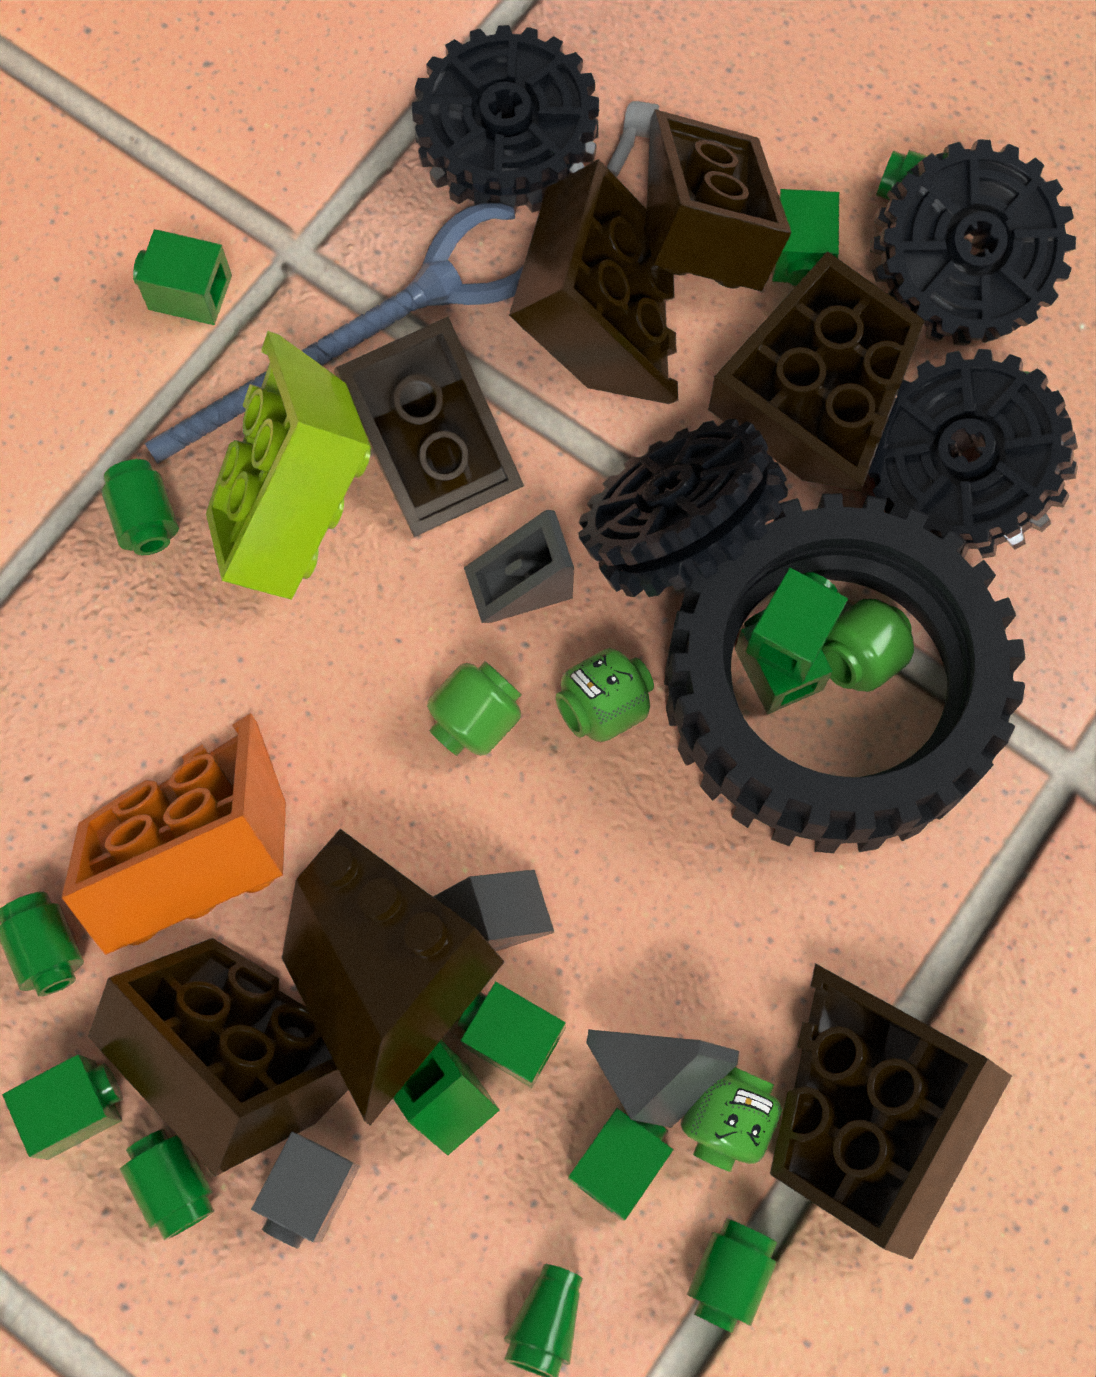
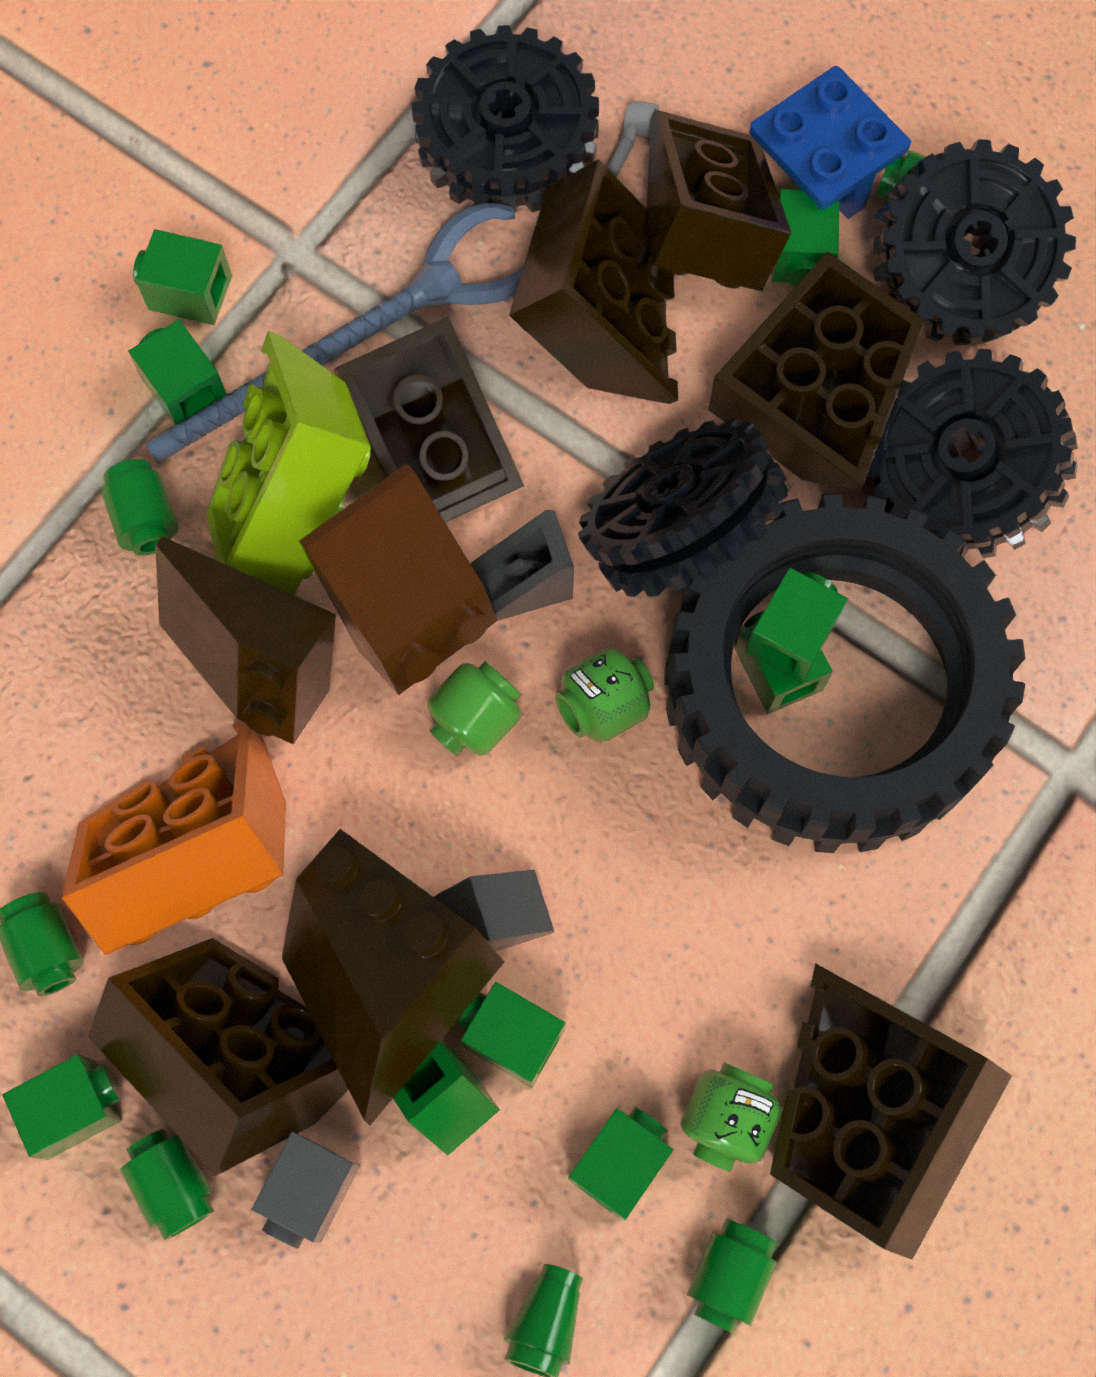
(177, 371): none -> green brick
(247, 639): none -> dark brown slope
(399, 580): none -> reddish brown slope
(658, 1074): dark grey slope -> none
(831, 140): none -> blue bracket
(869, 645): bright green head -> none

